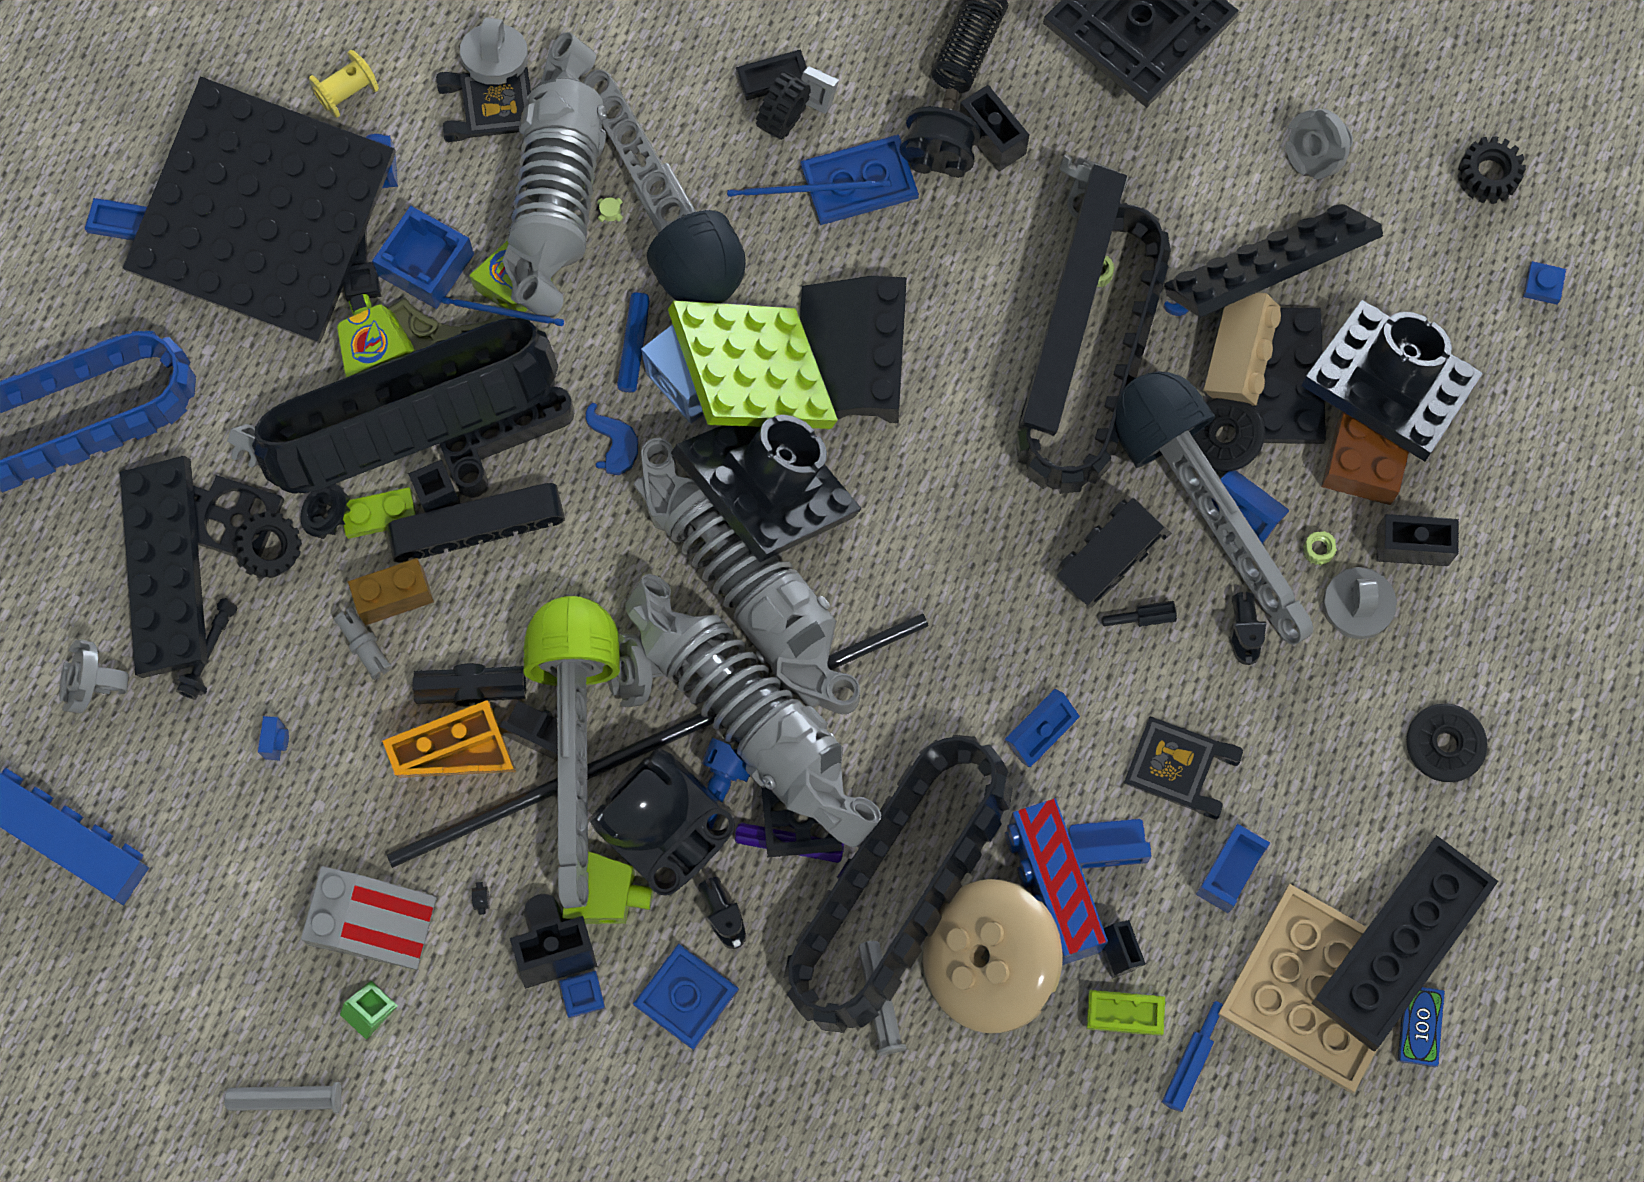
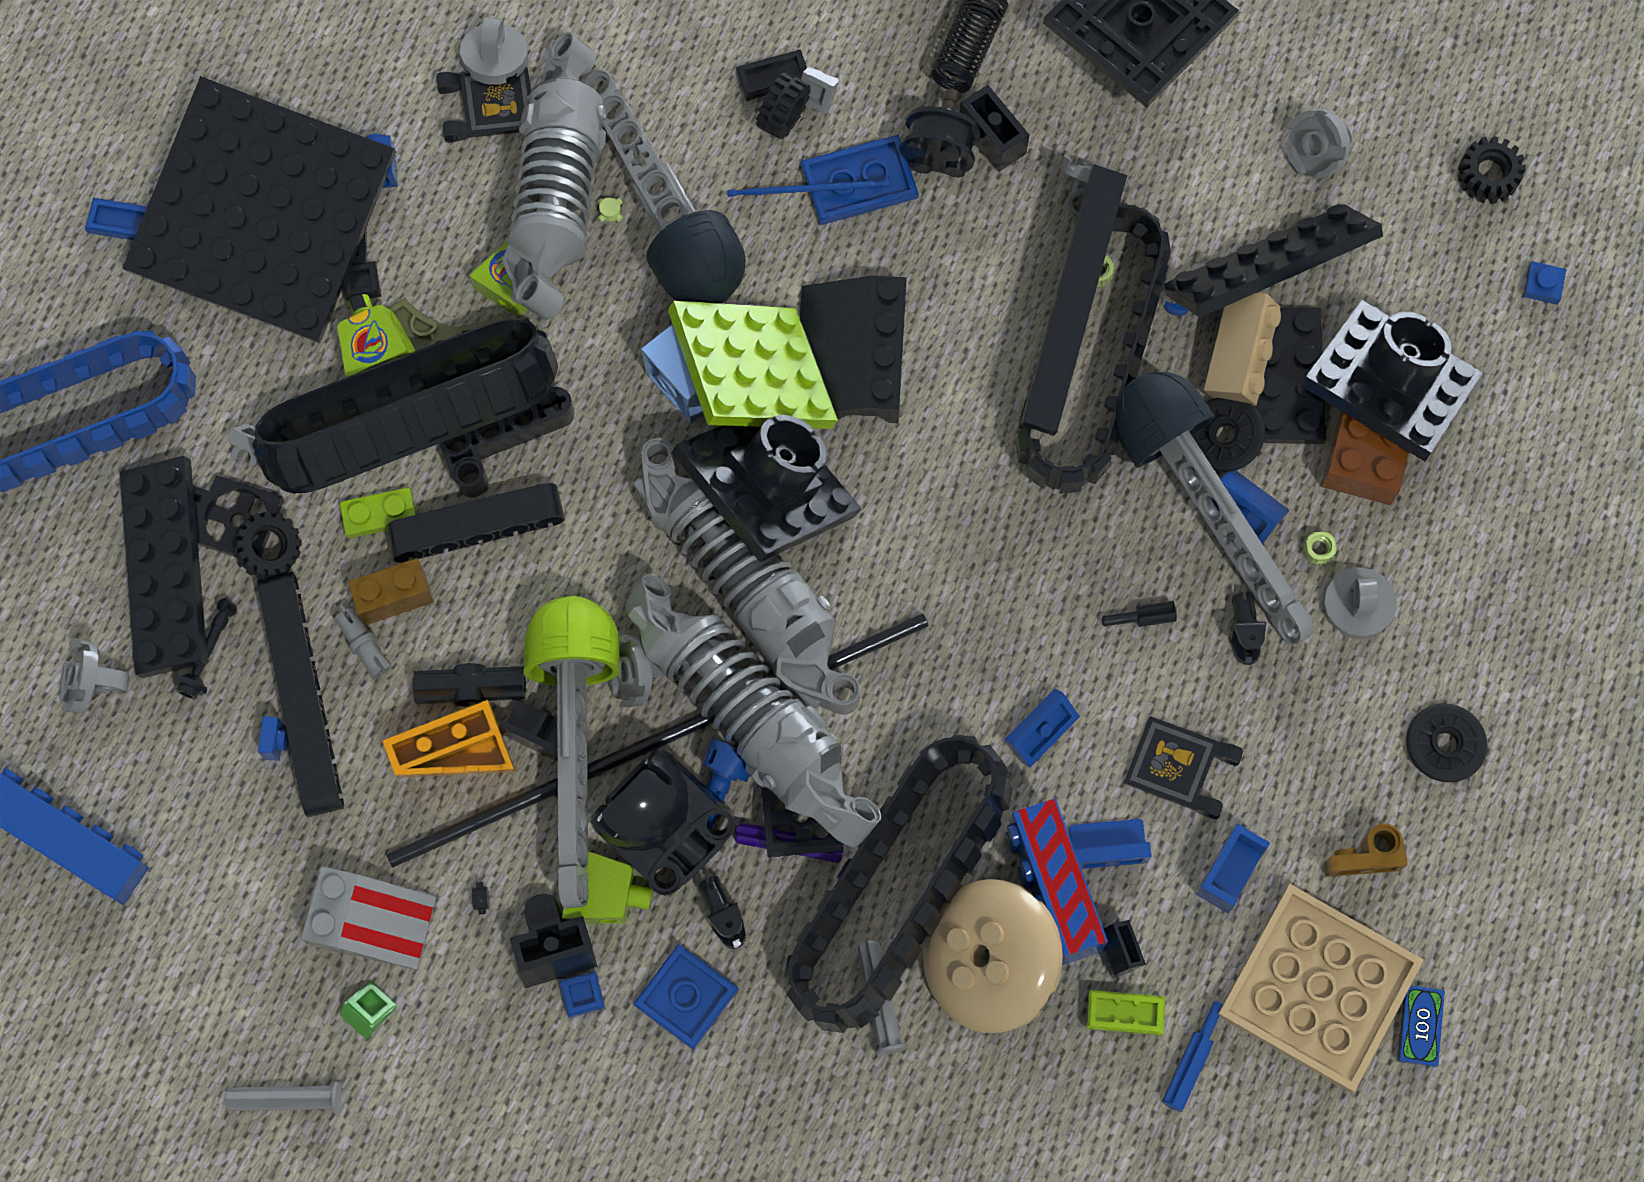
(298, 694): none -> black beam
(315, 508): black gear -> none
(343, 83): light yellow hose -> none
(423, 257): blue container -> none
(434, 487): black brick -> none
(503, 311): blue piece -> none
(624, 441): blue piece -> none
(633, 342): blue axle -> none
(1111, 551): black wedge -> none
(1371, 859): none -> pearl gold plate
(1404, 943): black plate -> none
(1417, 540): black brick -> none

